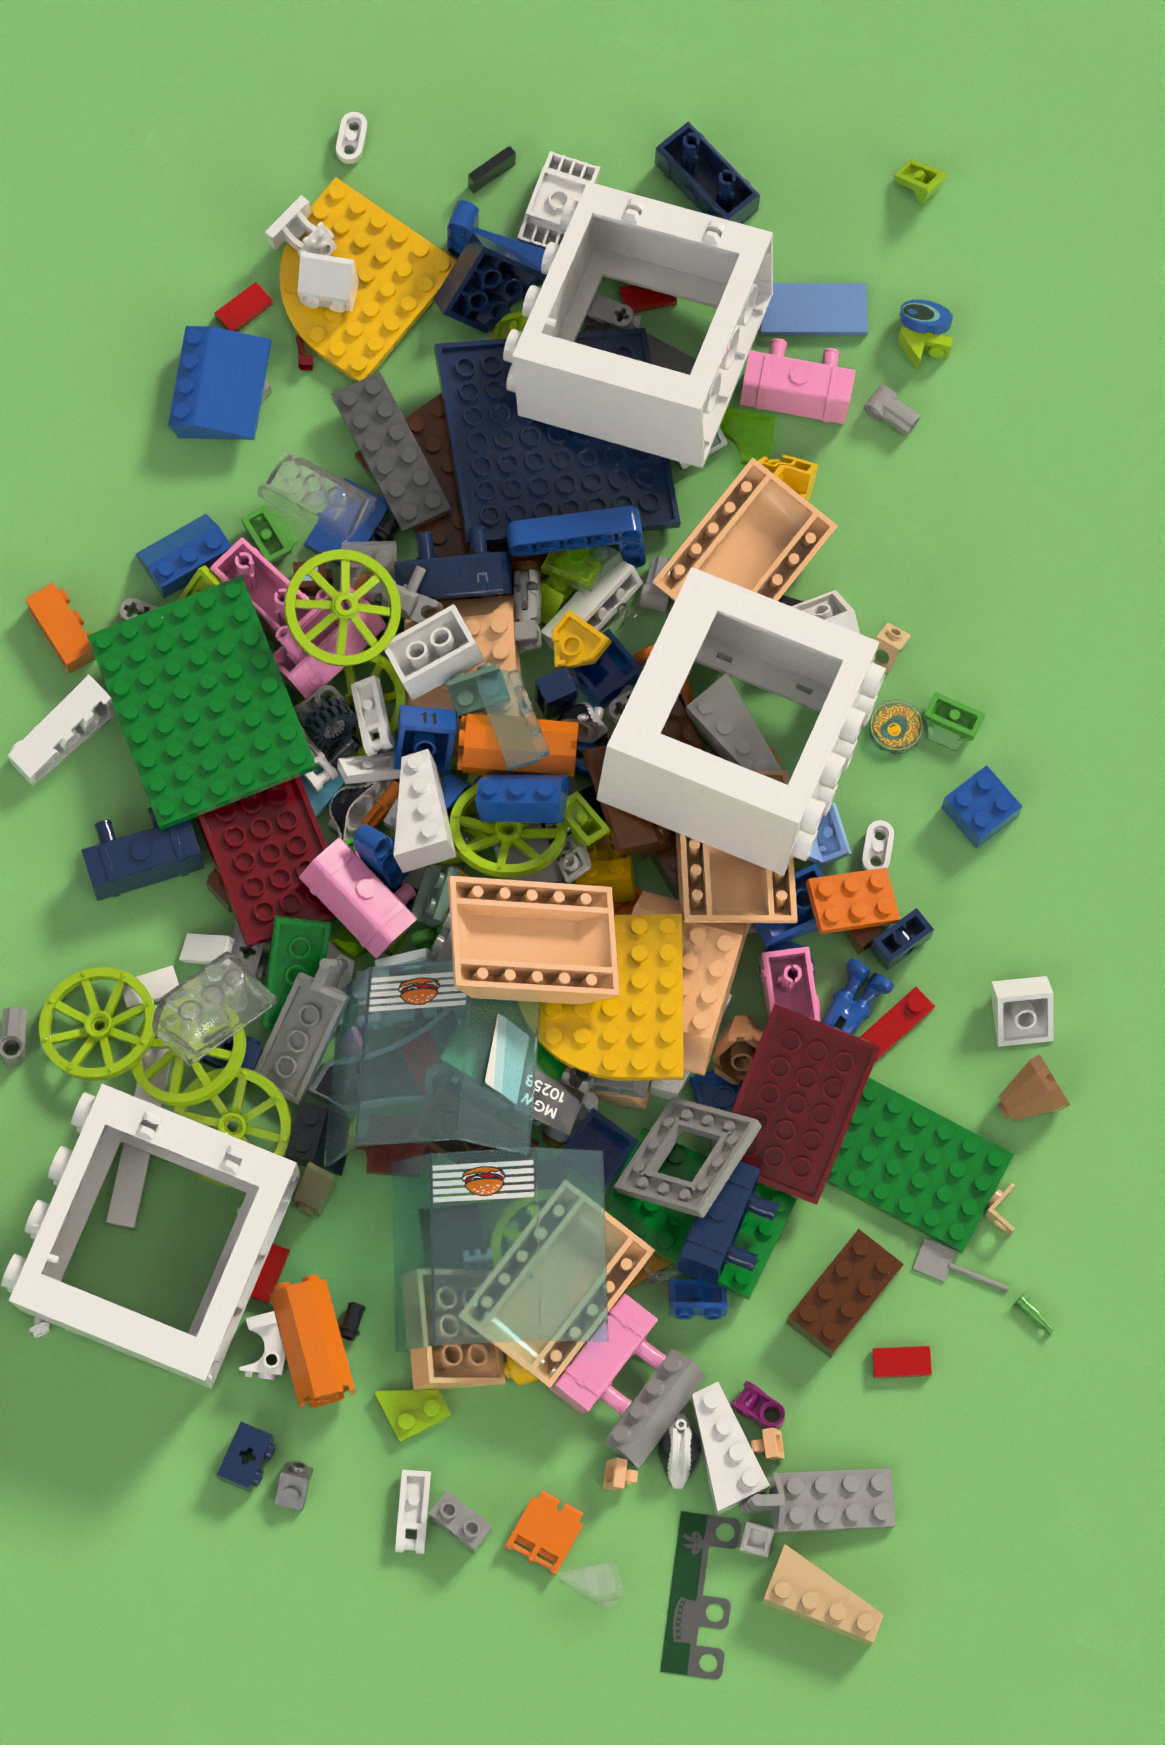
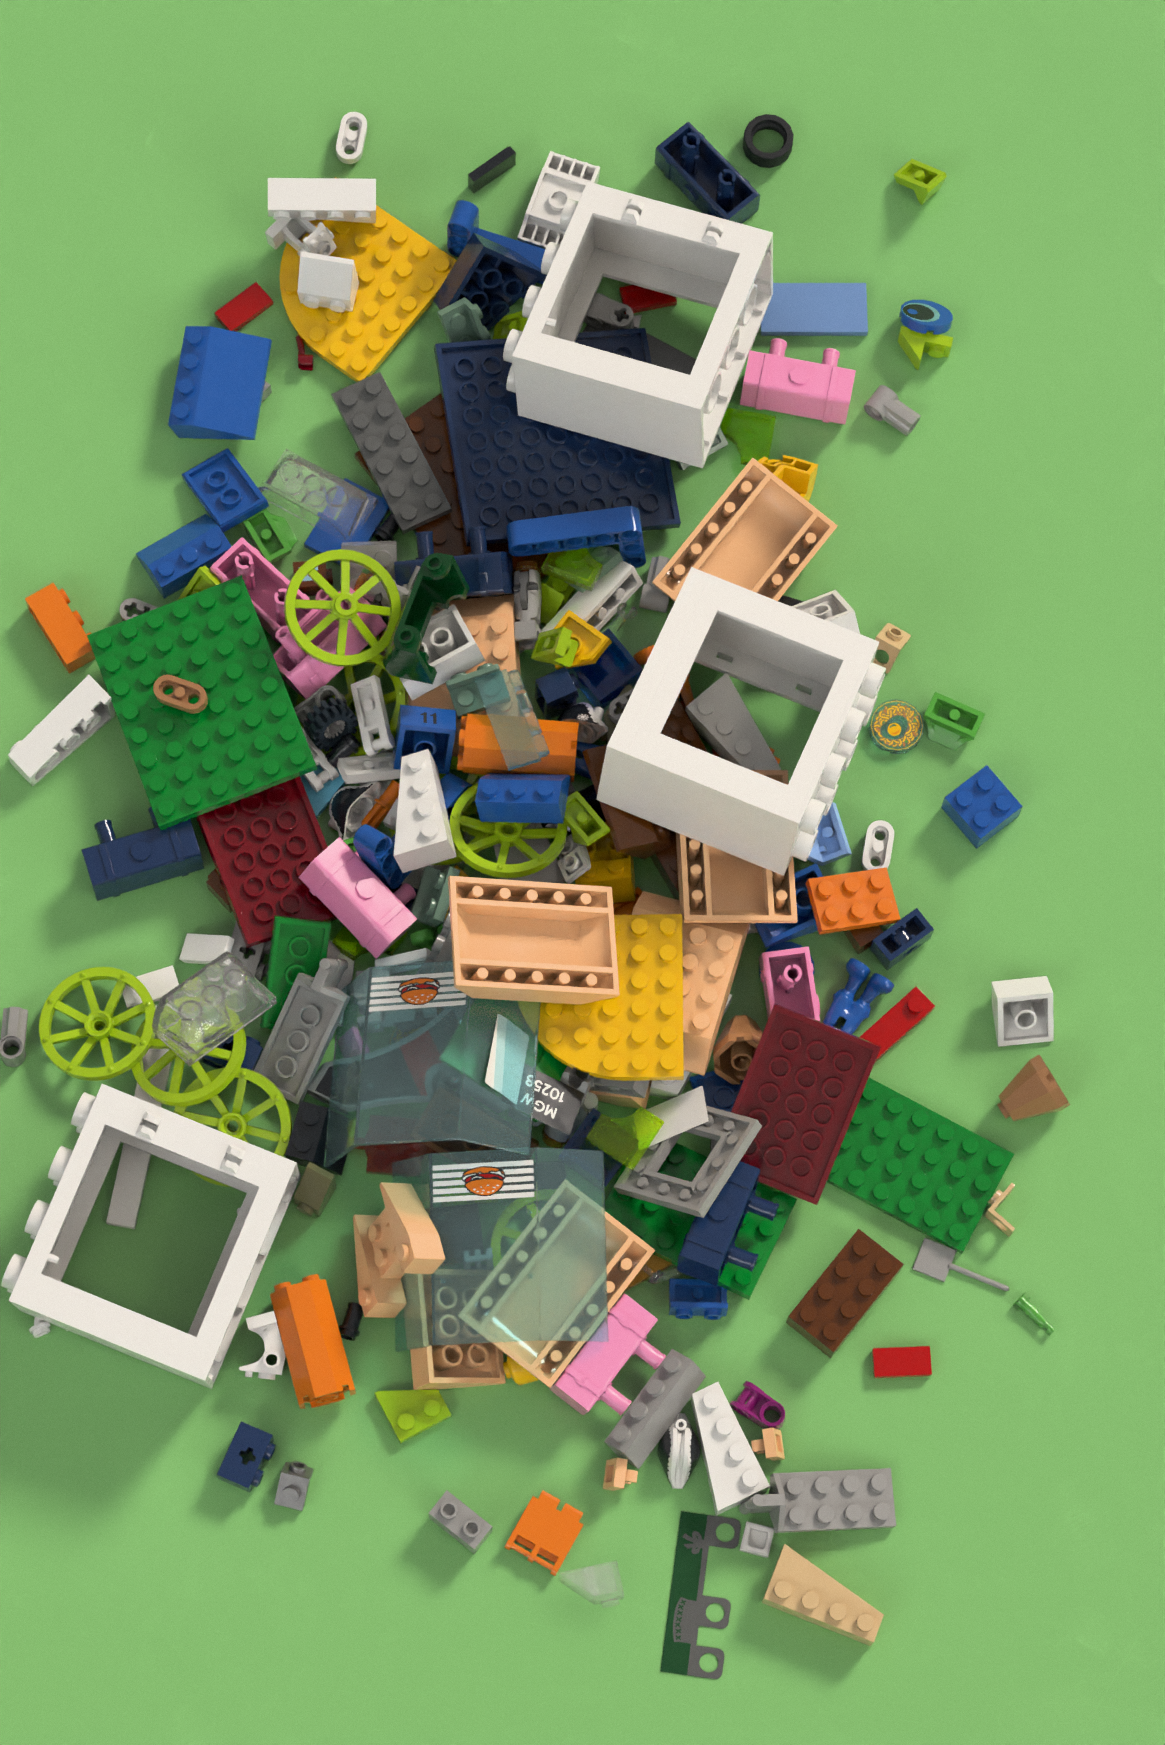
(182, 694): none -> medium nougat plate
(225, 490): none -> blue tile
(270, 1273): red tile -> none
(322, 199): none -> white wedge
(392, 1245): none -> light nougat wedge
(413, 1510): white plate -> none
(434, 586): none -> dark green windscreen
(463, 322): none -> sand green bracket
(555, 647): none -> lime slope
(625, 1137): none -> clear neon green tile
(680, 1114): none -> white sticker
(769, 122): none -> black tyre

